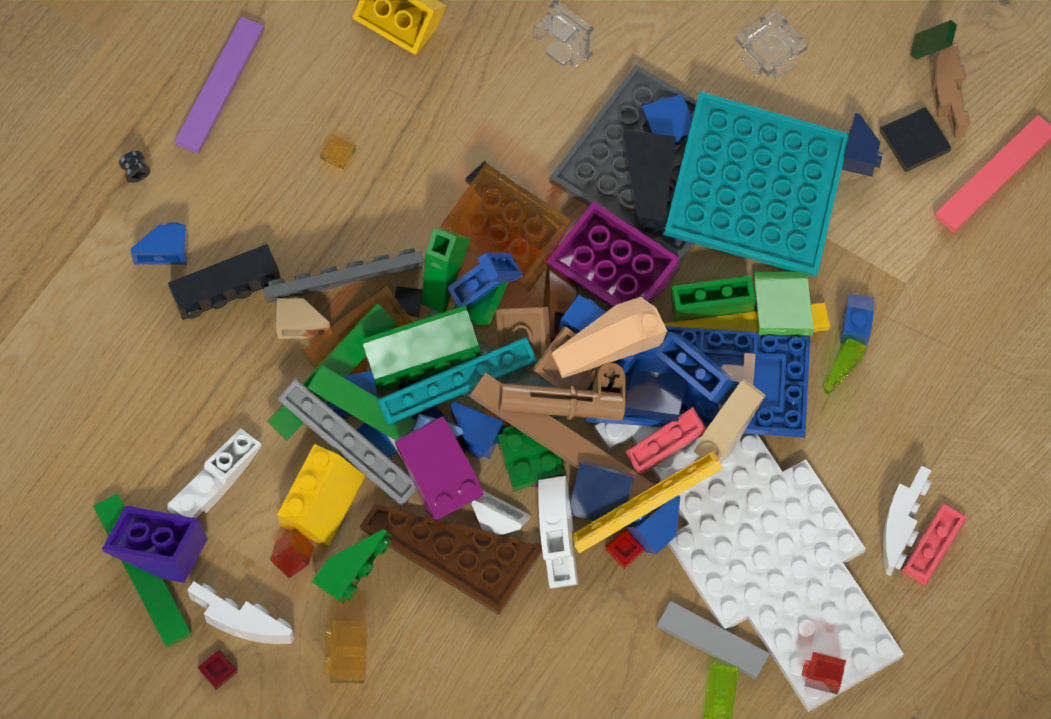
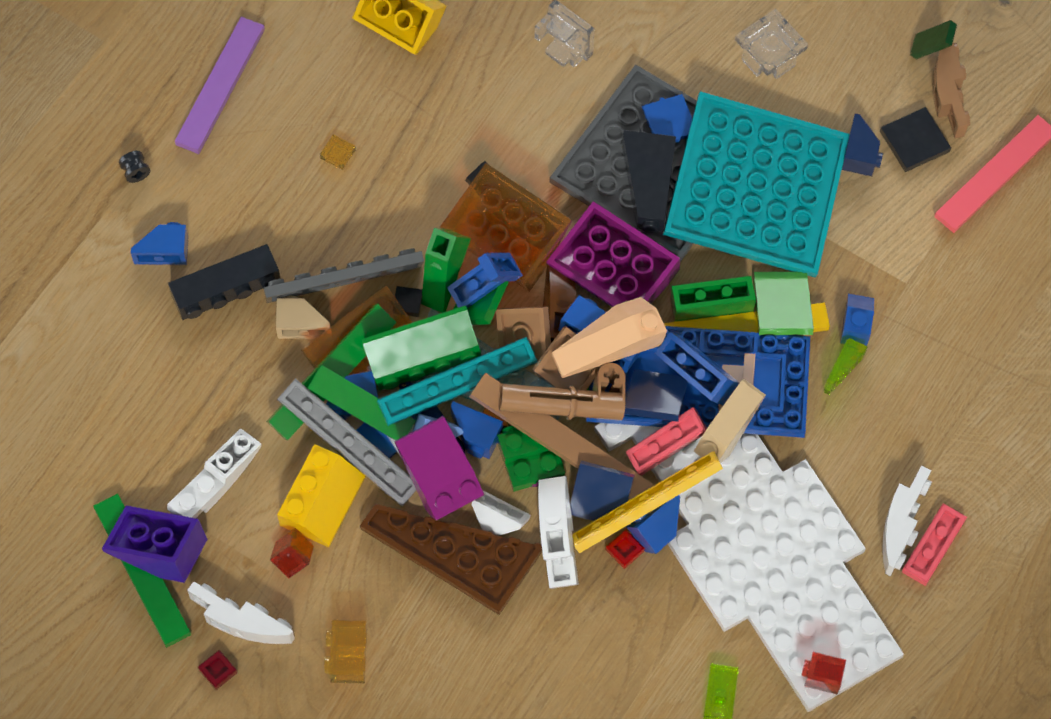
(345, 569): green slope -> none
(713, 640): light grey tile -> none

